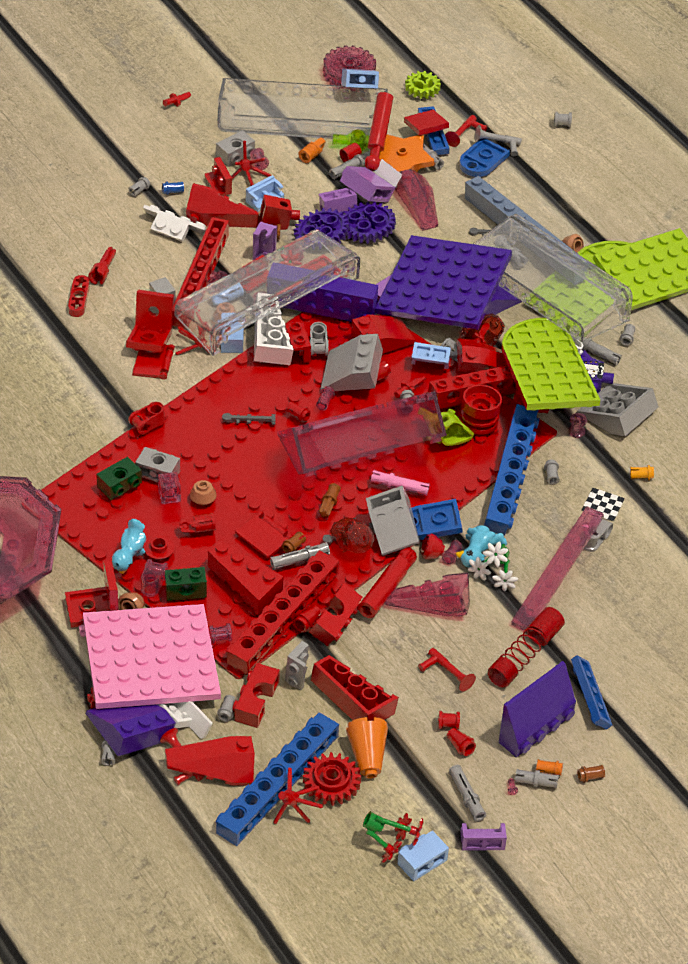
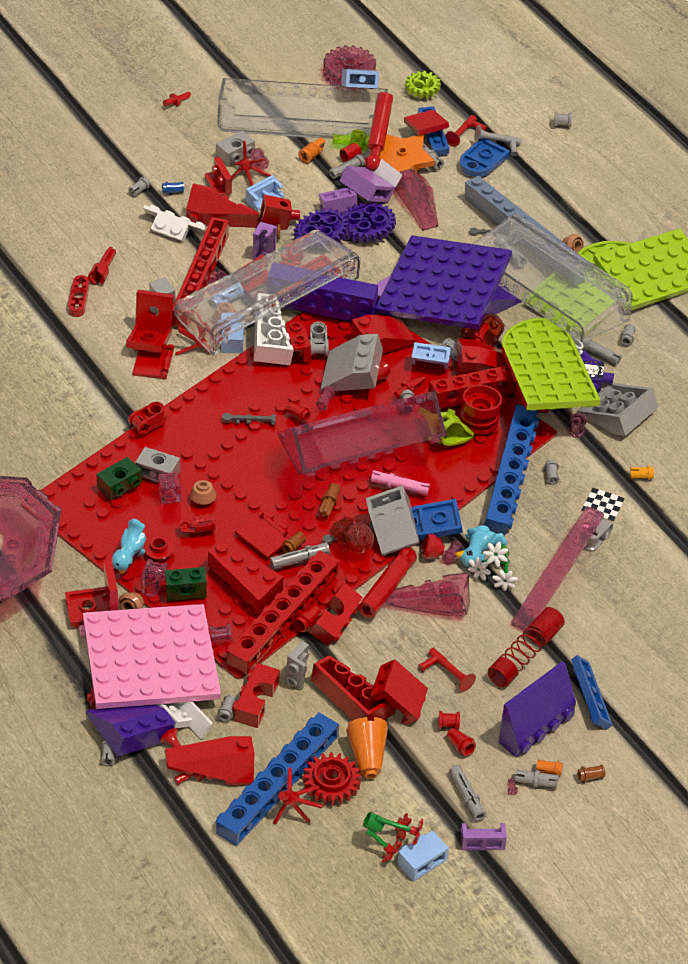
(400, 689): none -> red panel

